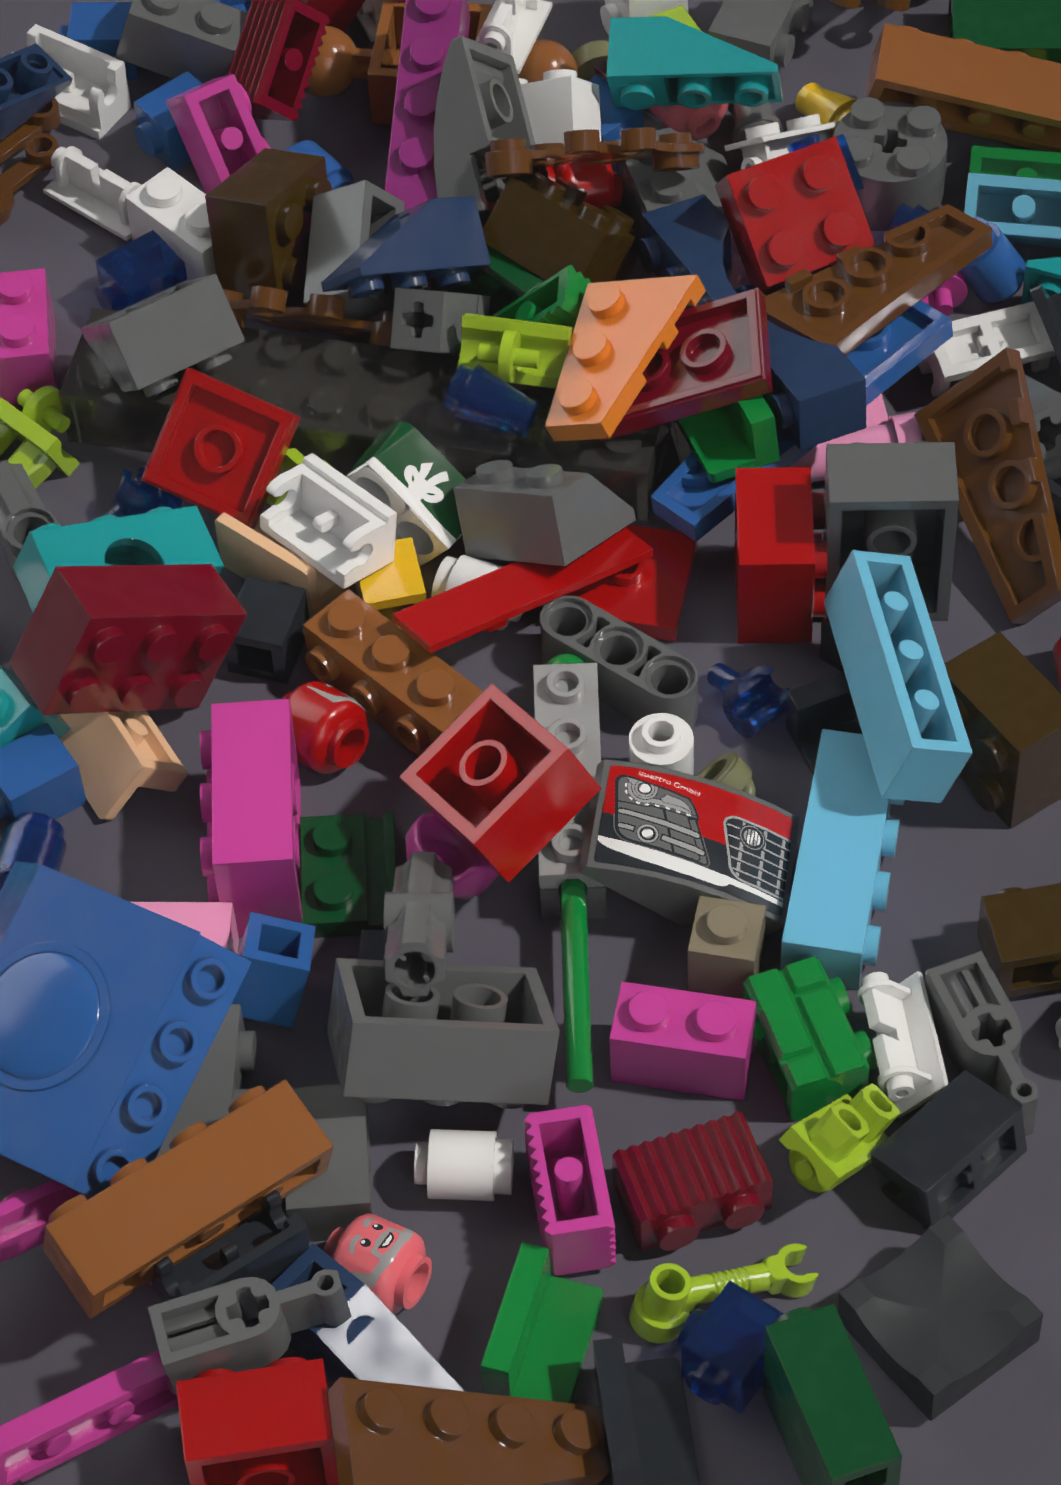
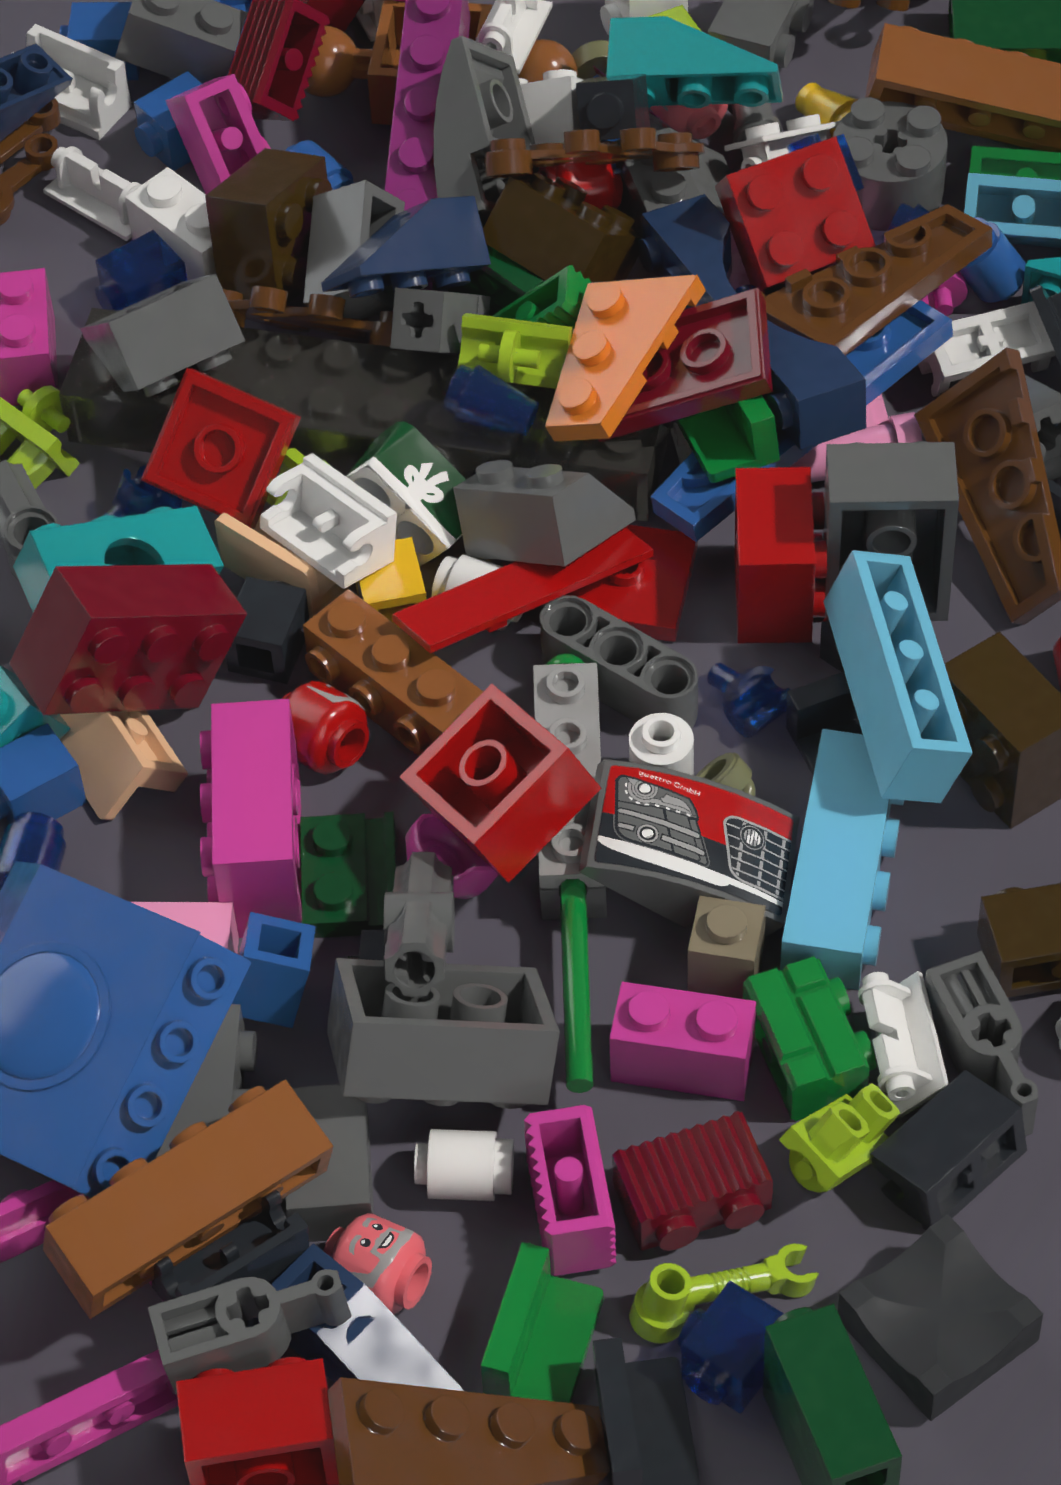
(613, 104): none -> black brick

